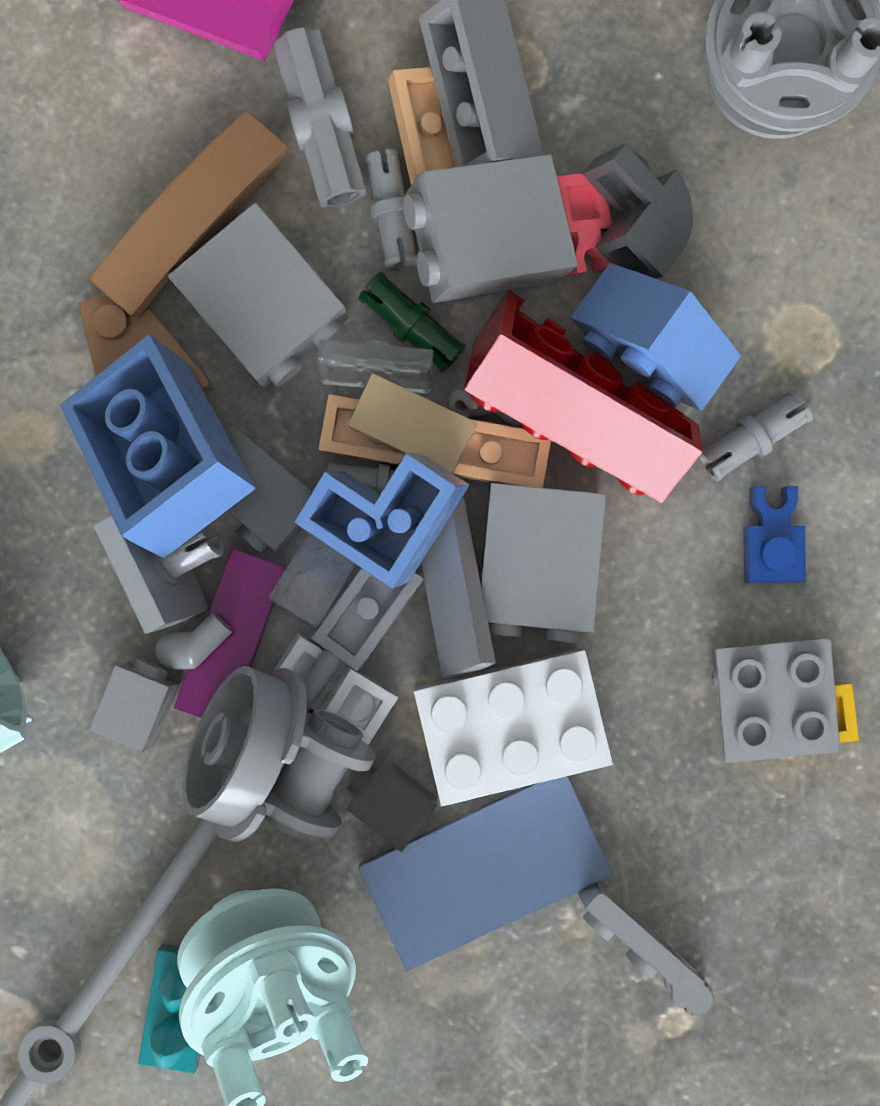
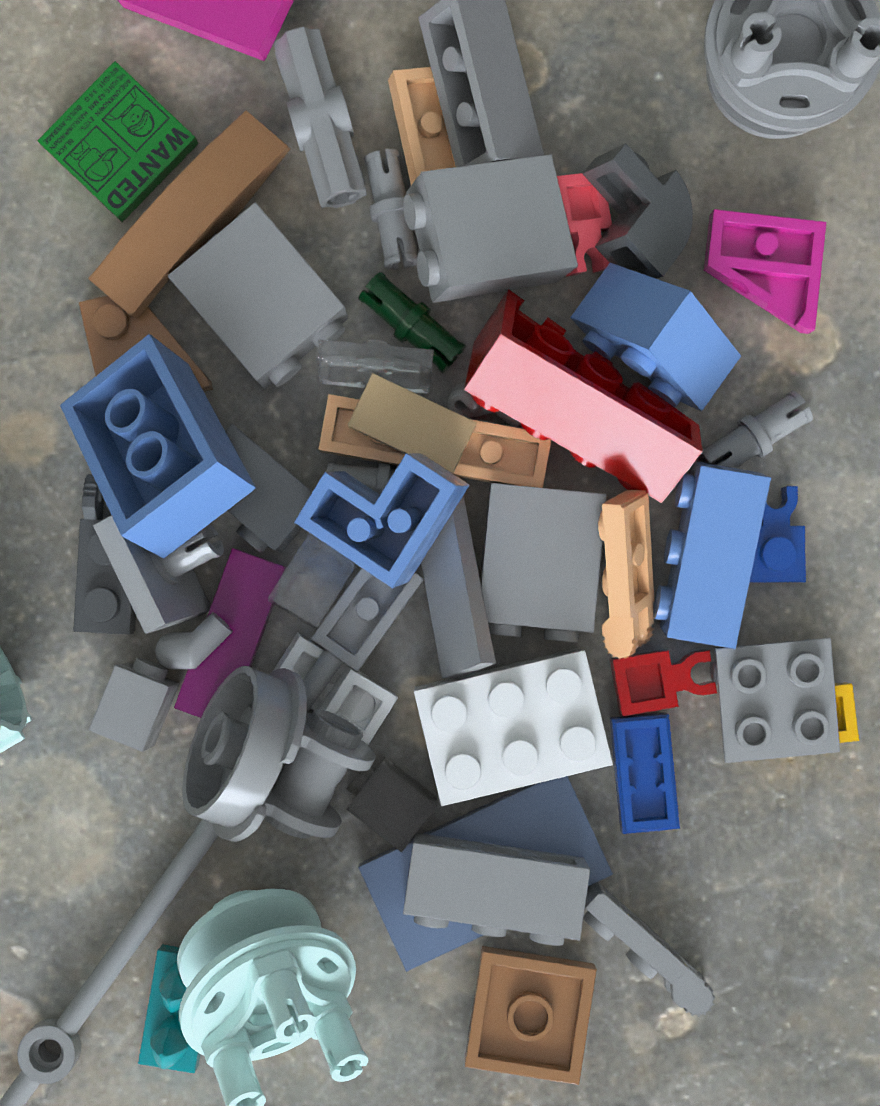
(99, 596): none -> dark grey hinge
(118, 141): none -> green tile
(496, 889): none -> light grey brick
(530, 1015): none -> medium nougat plate
(628, 572): none -> light nougat hinge
(644, 773): none -> blue plate
(651, 681): none -> red plate
(711, 554): none -> medium blue brick
(769, 262): none -> dark pink wing

